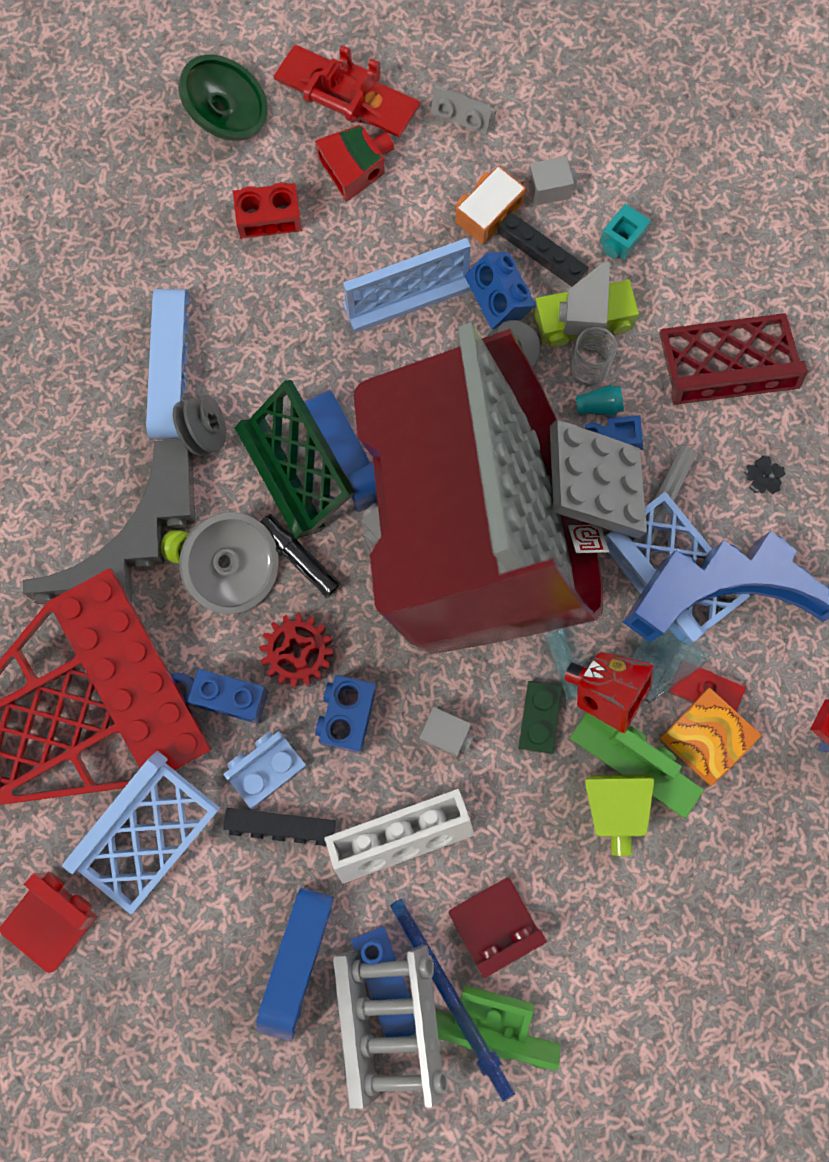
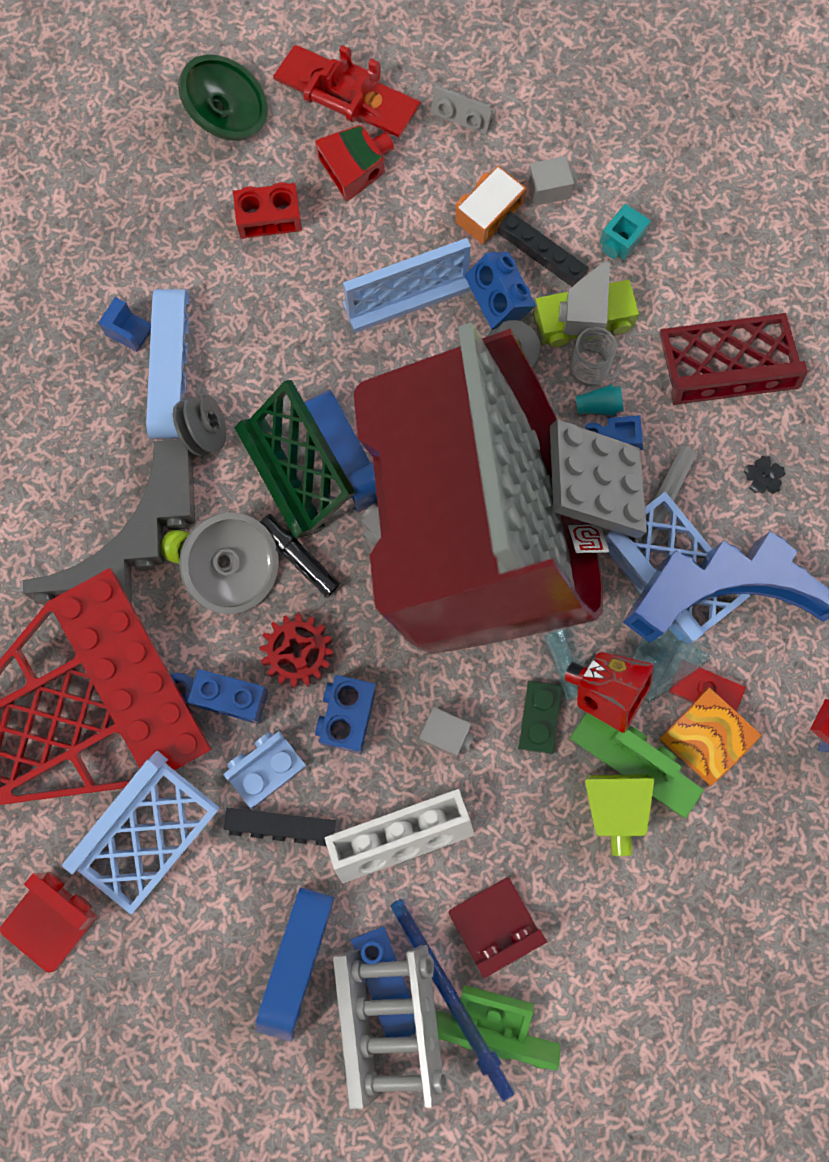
(124, 326): none -> blue panel

